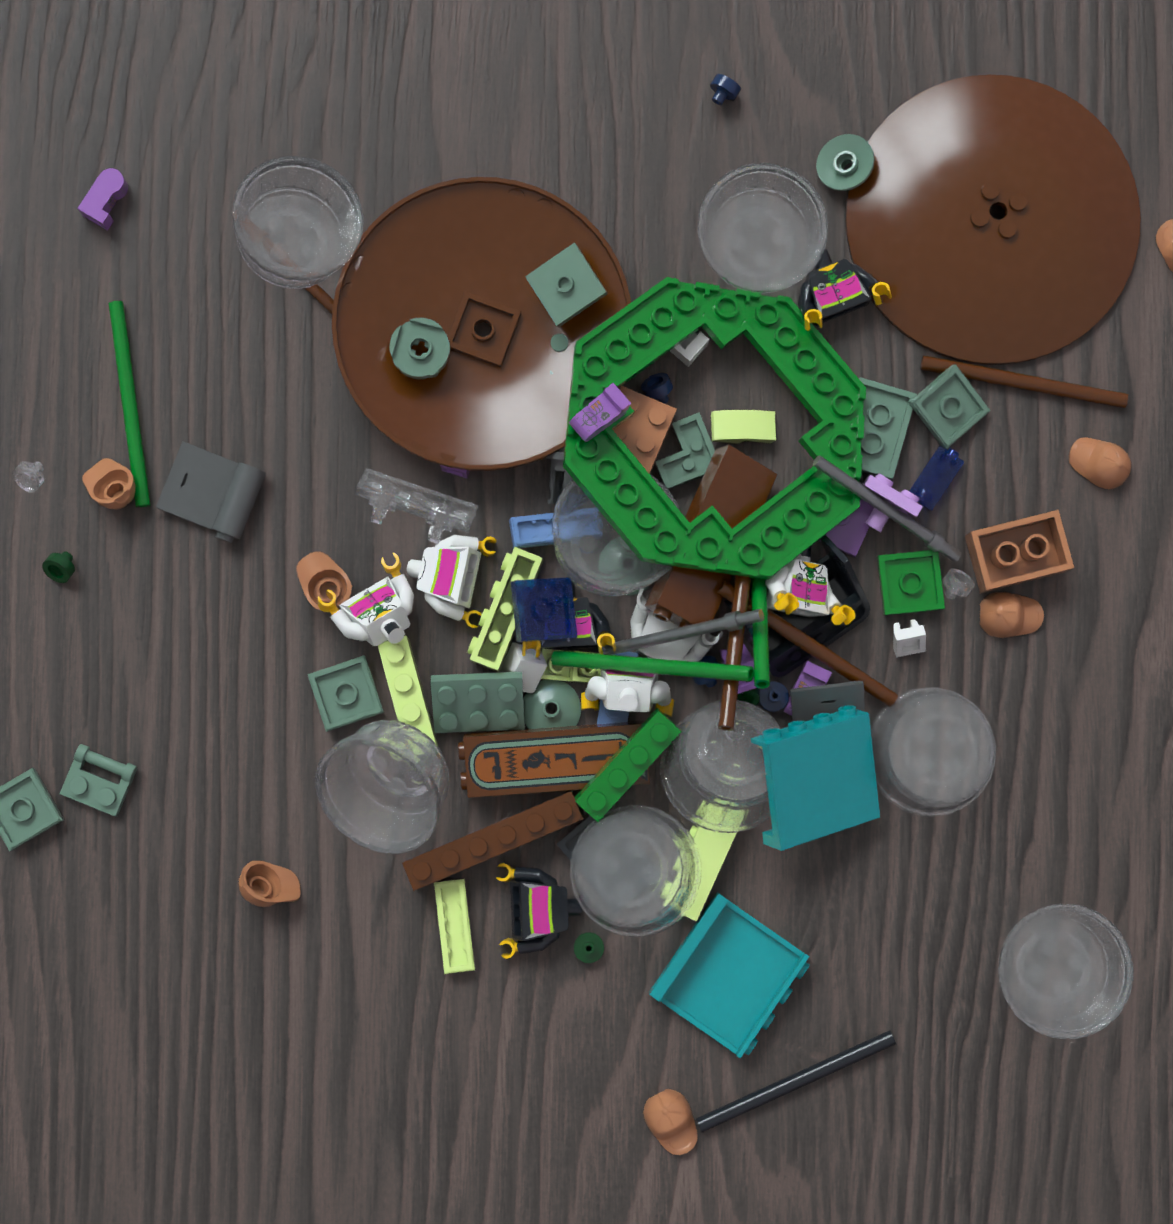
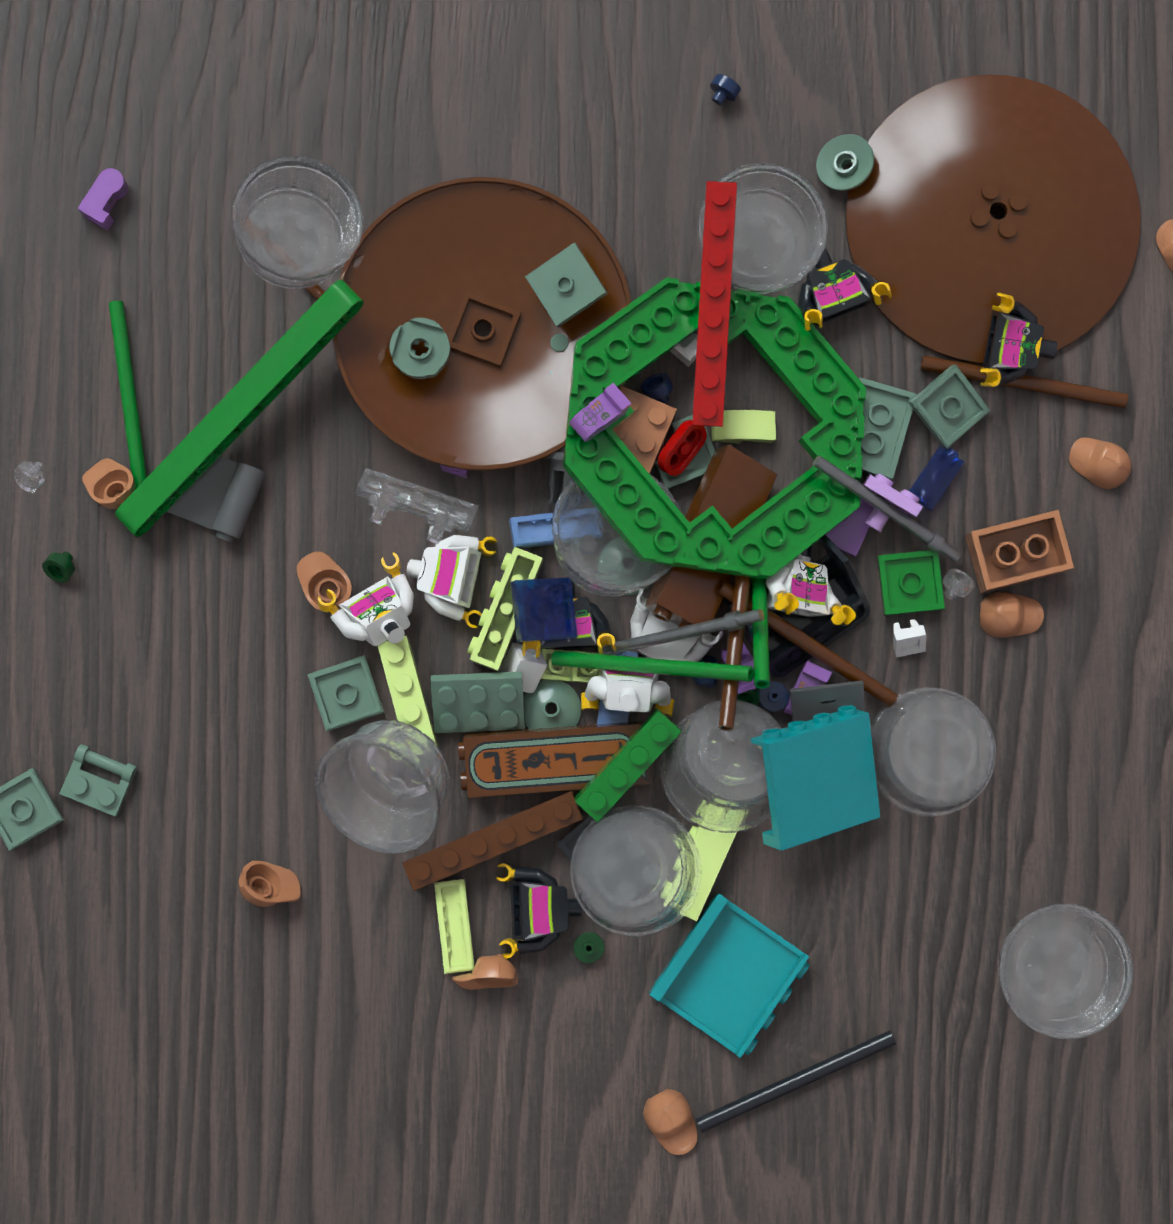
(239, 408): none -> green beam
(489, 973): none -> nougat piece
(681, 448): none -> red plate
(714, 304): none -> red plate
(1013, 343): none -> torso

